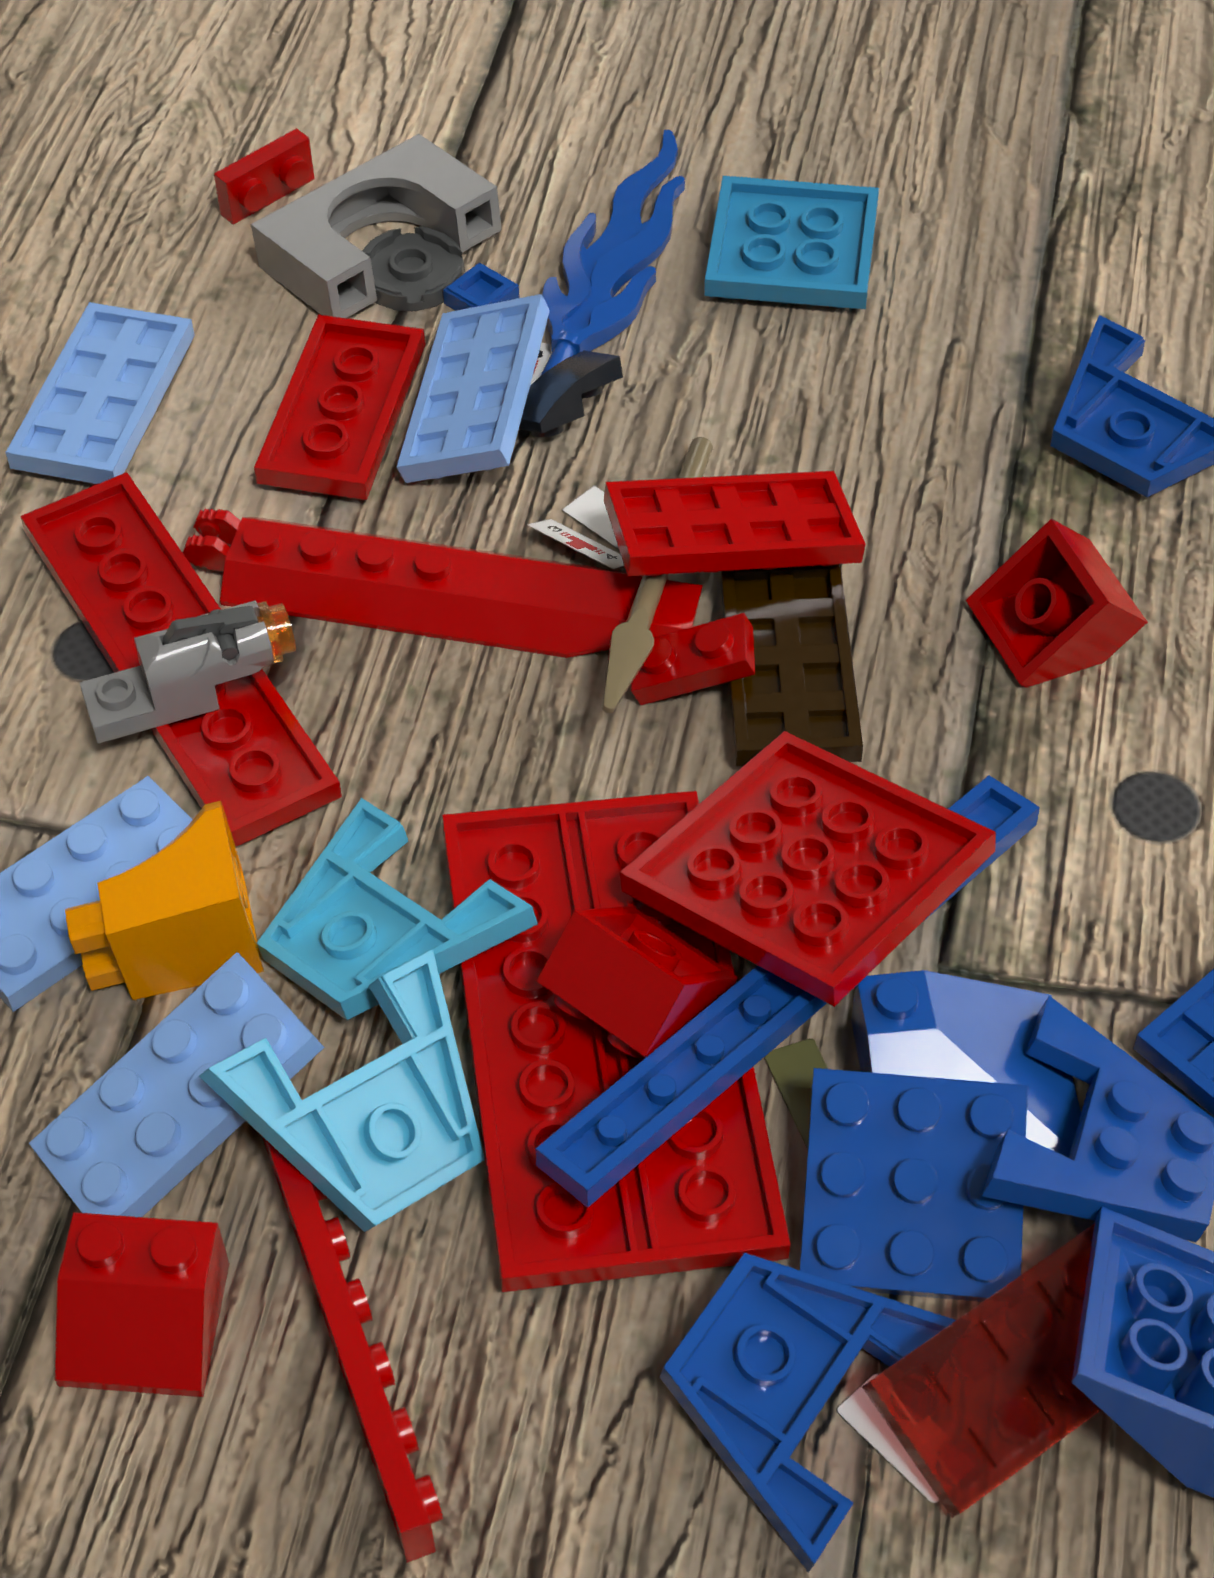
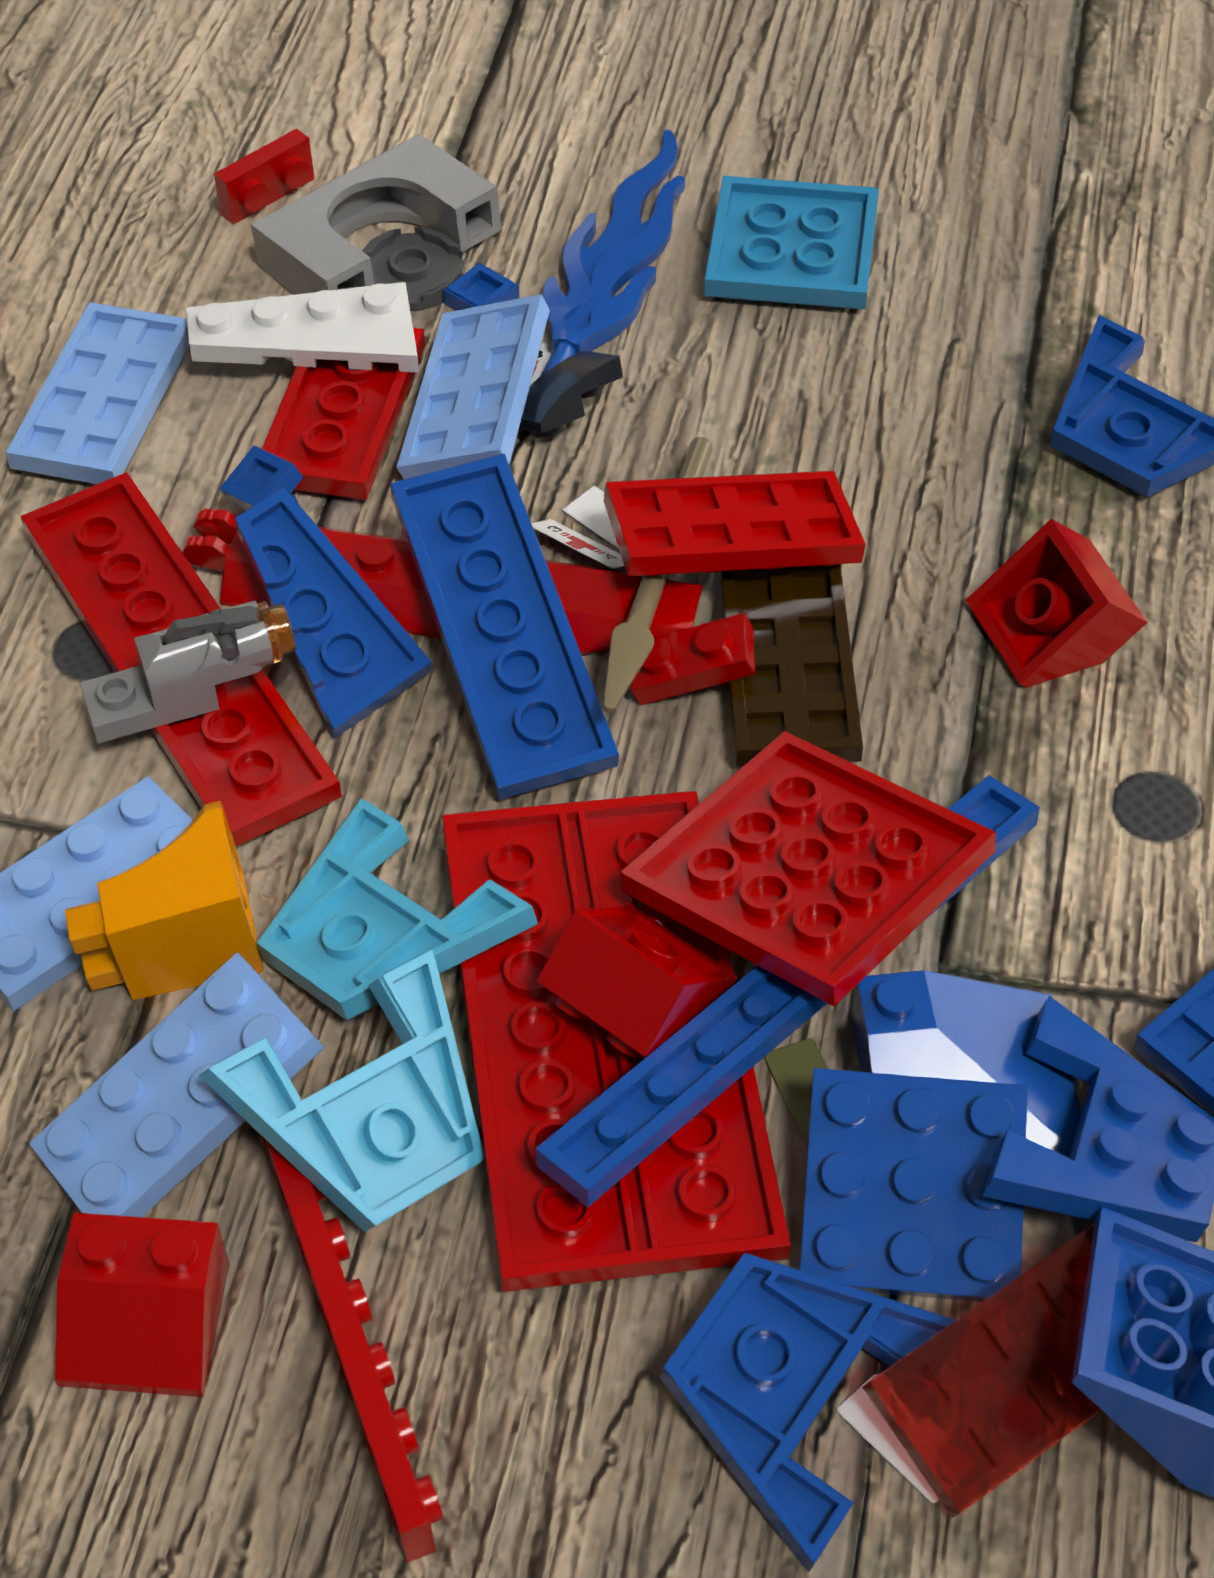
(259, 477): none -> blue tile
(339, 324): none -> white wing
(342, 631): none -> blue wing
(503, 627): none -> blue plate

